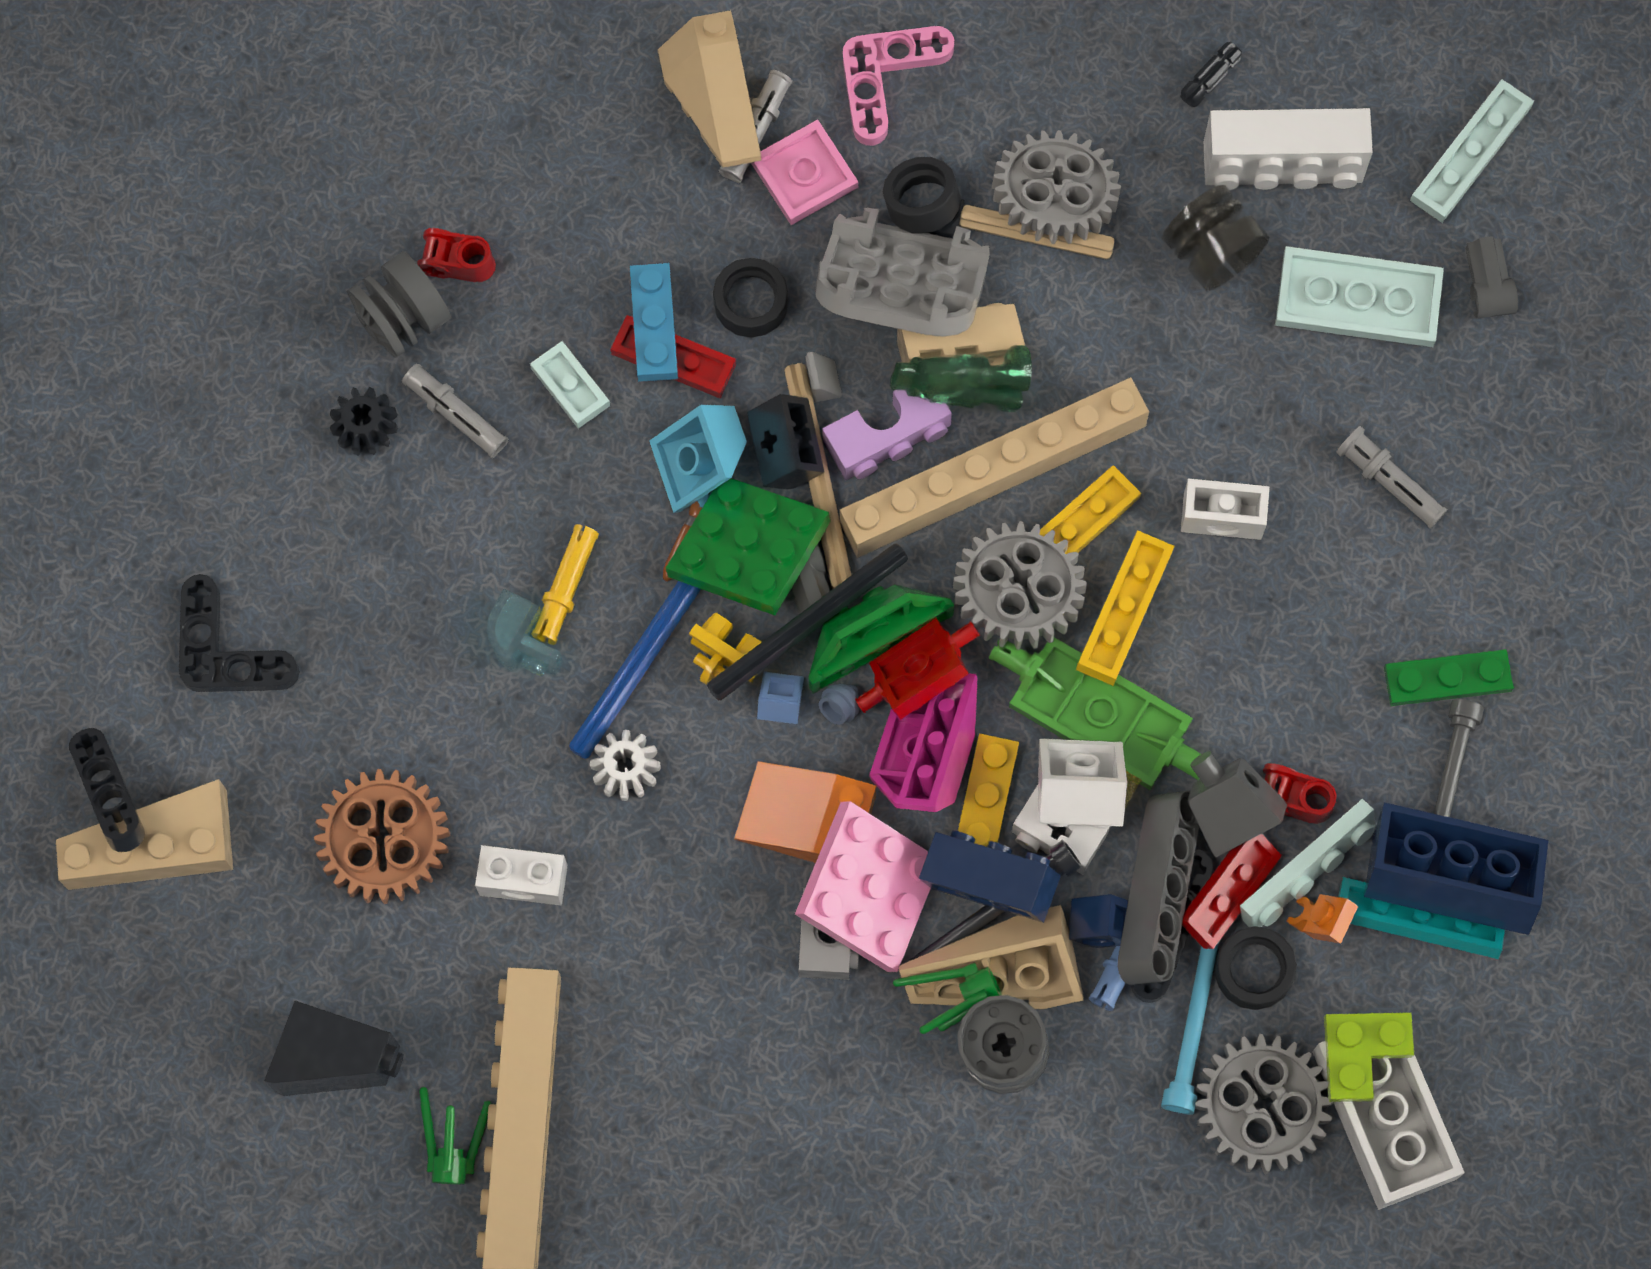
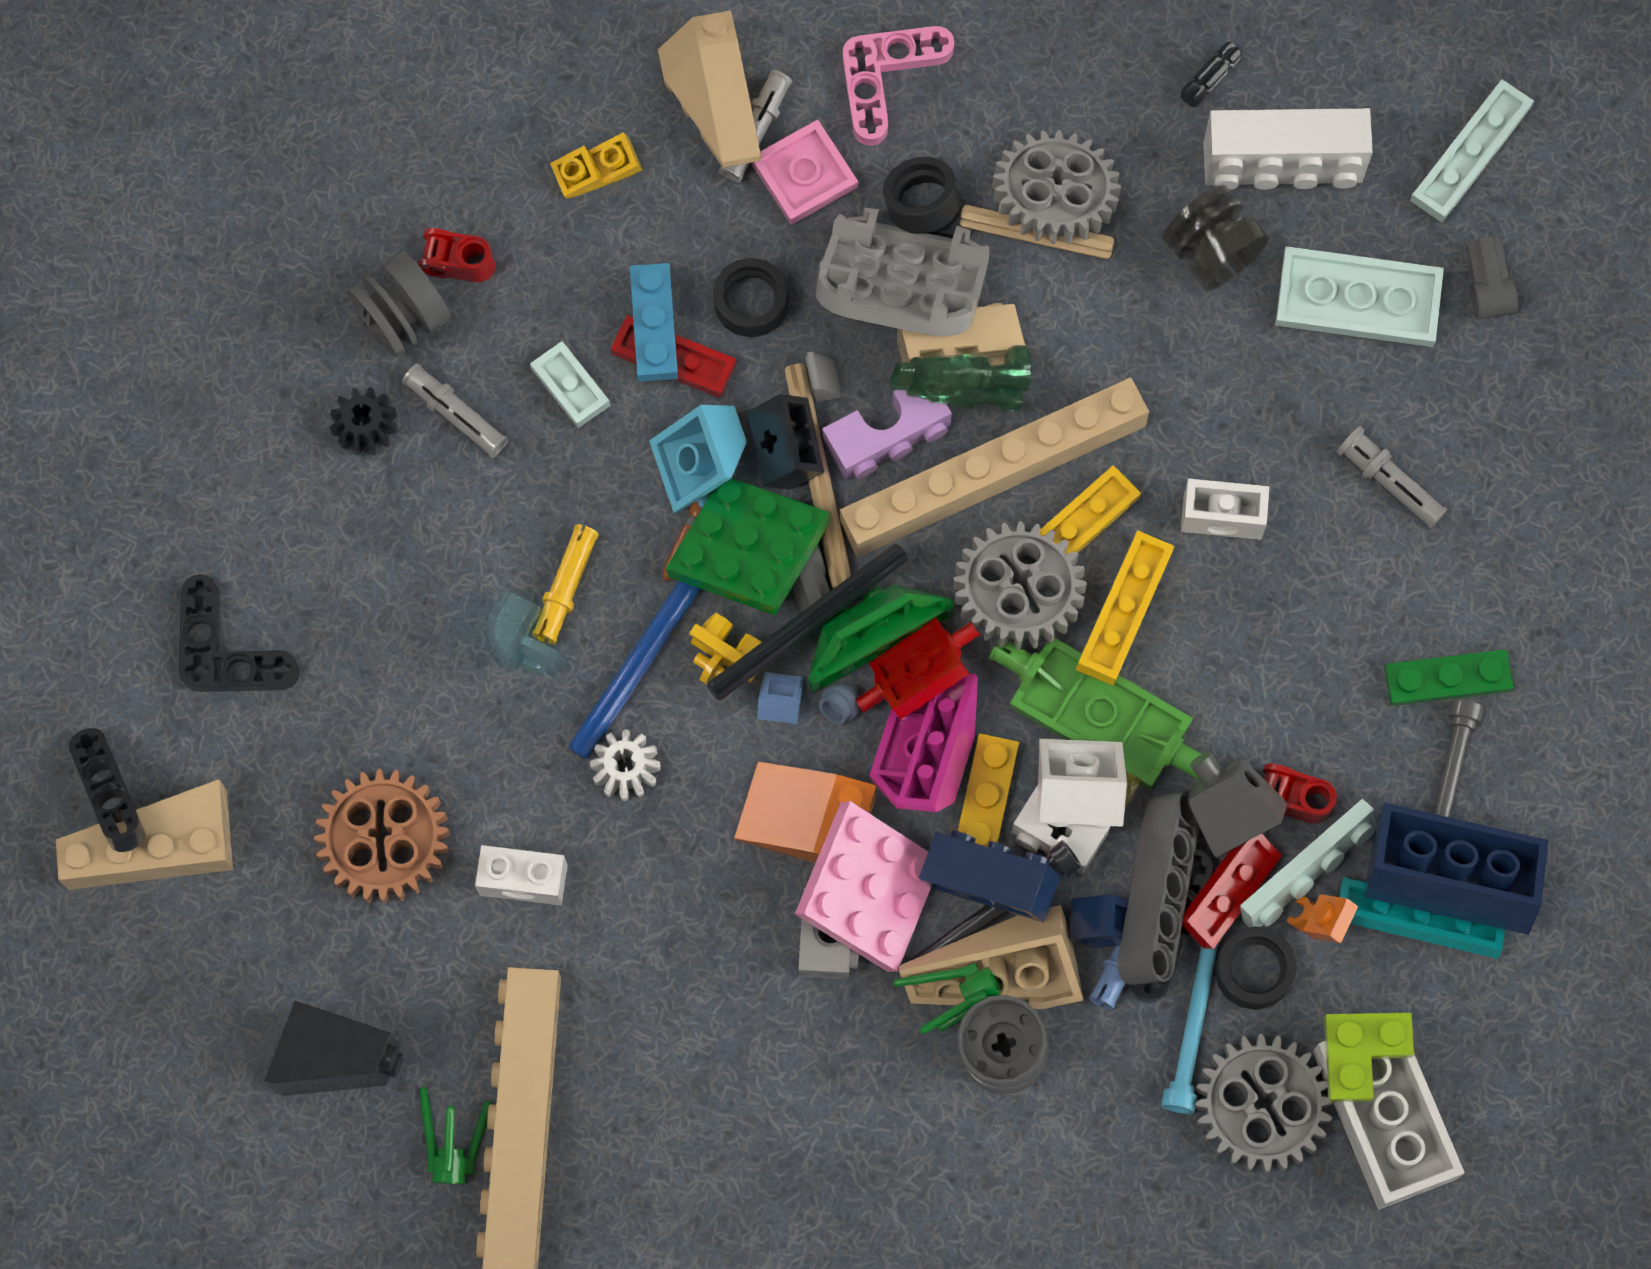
(594, 168): none -> yellow slope

